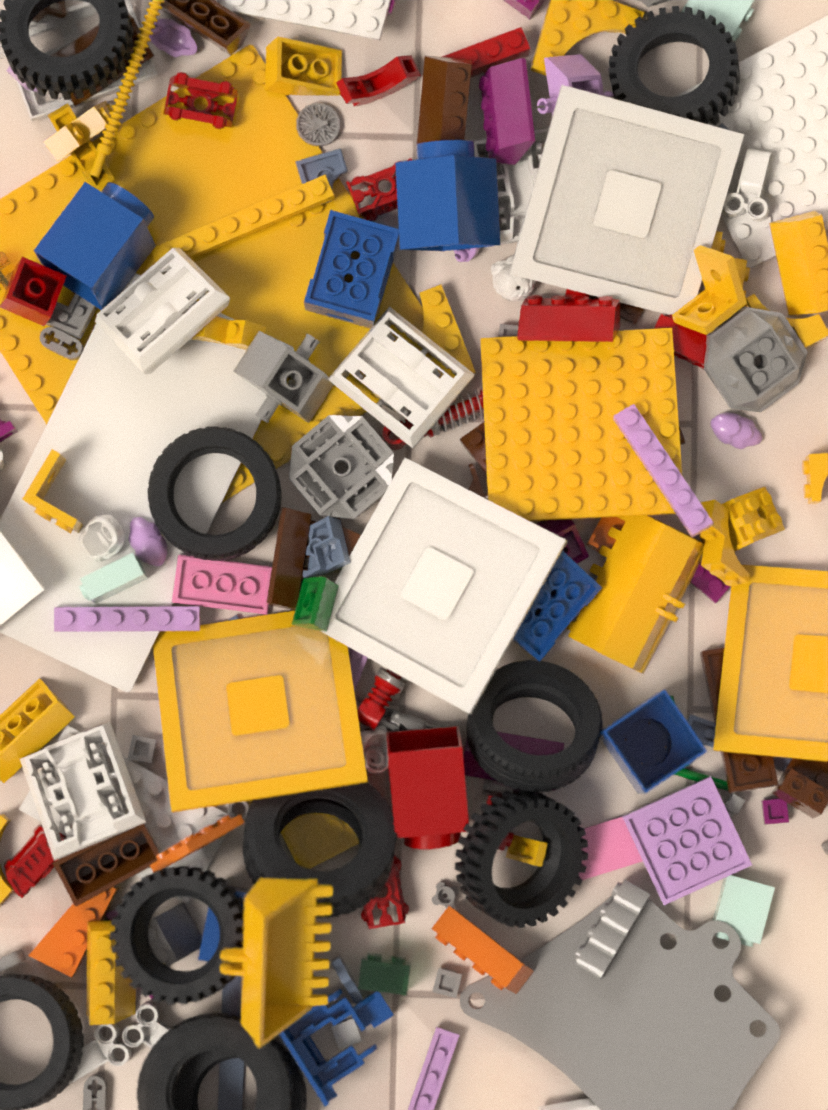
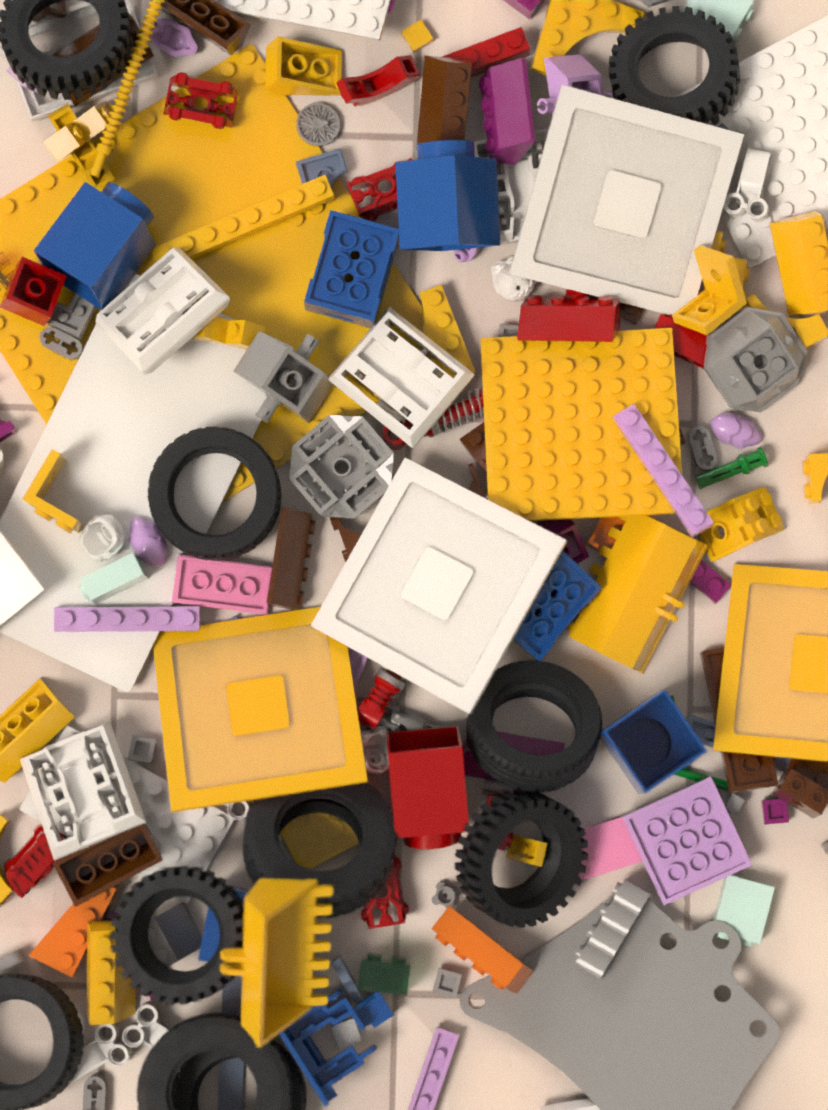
(195, 842): orange plate -> none
(315, 603): green slope -> none
(326, 547): sand blue slope -> none
(417, 36): none -> yellow tile
(697, 450): none -> light grey beam
(718, 551): yellow arch -> none
(744, 463): none -> green pin

